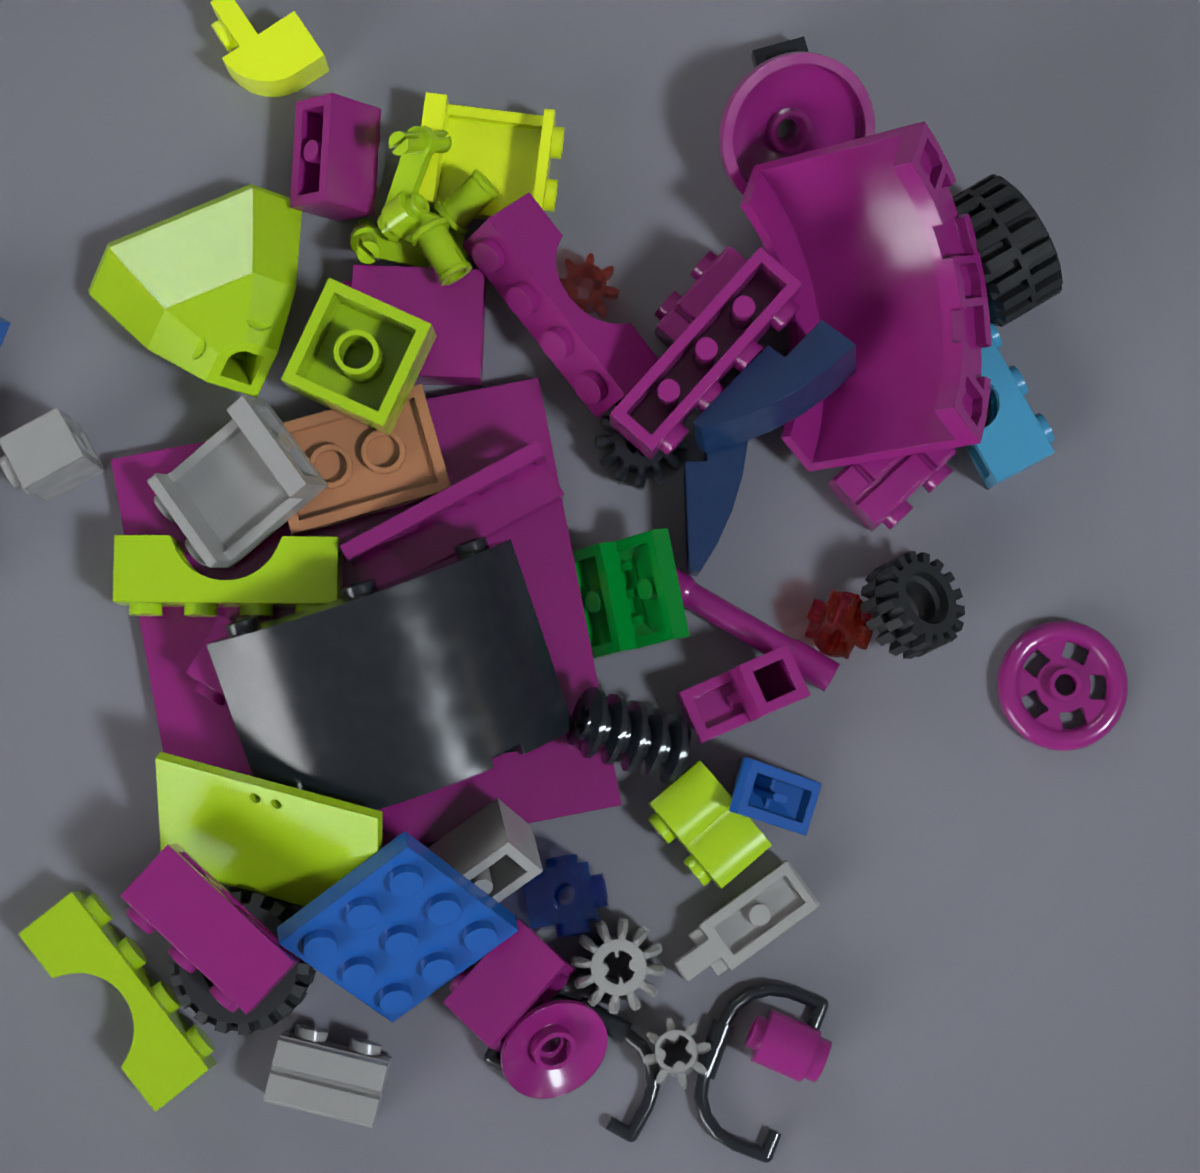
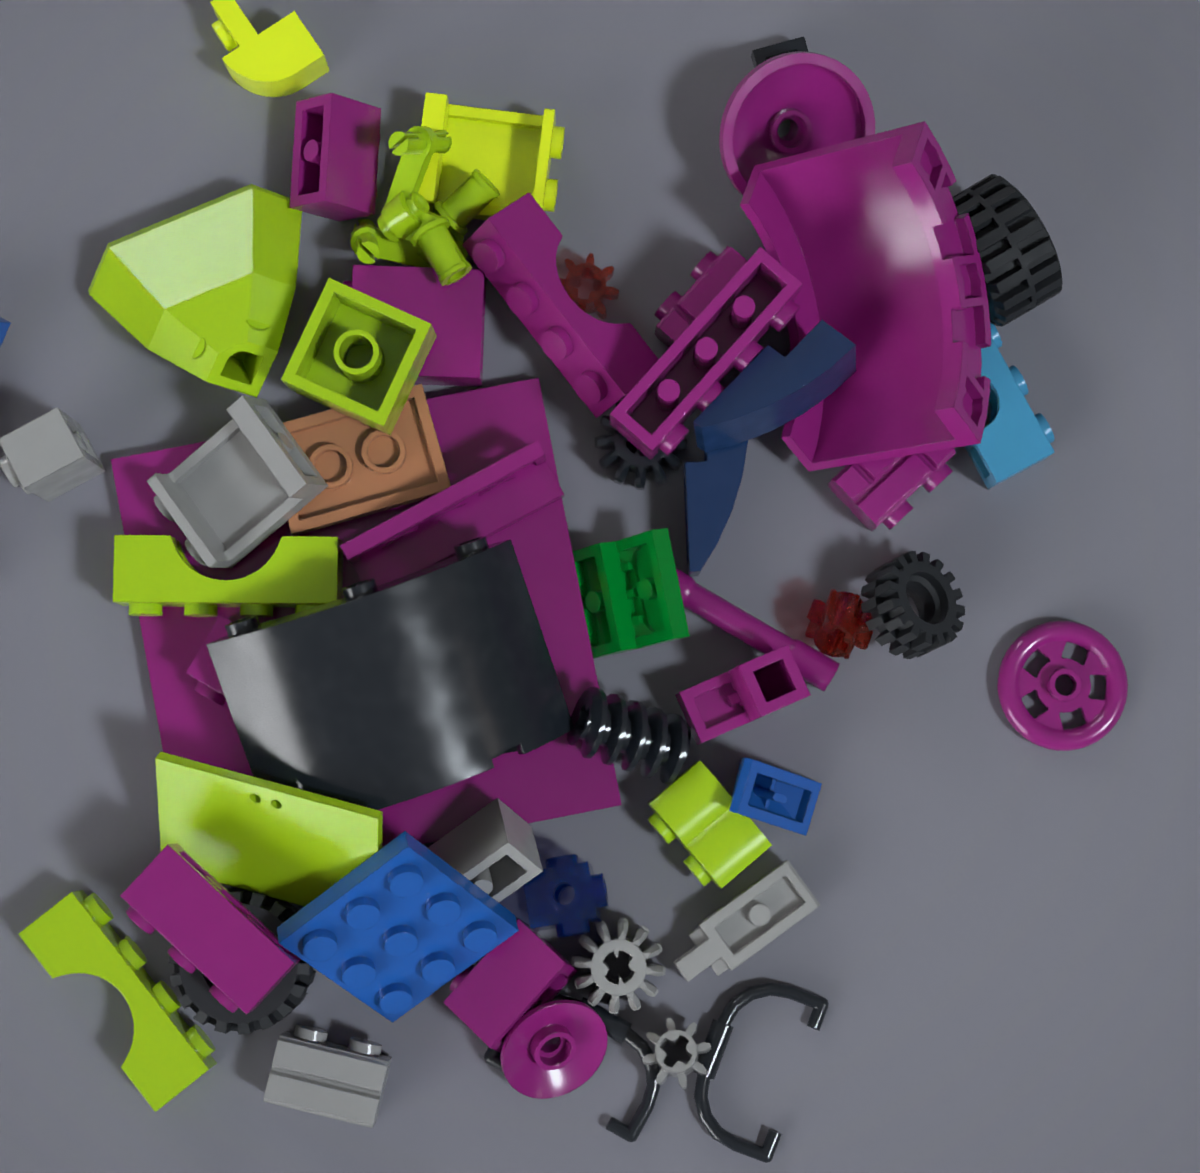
(787, 1046): magenta brick -> none

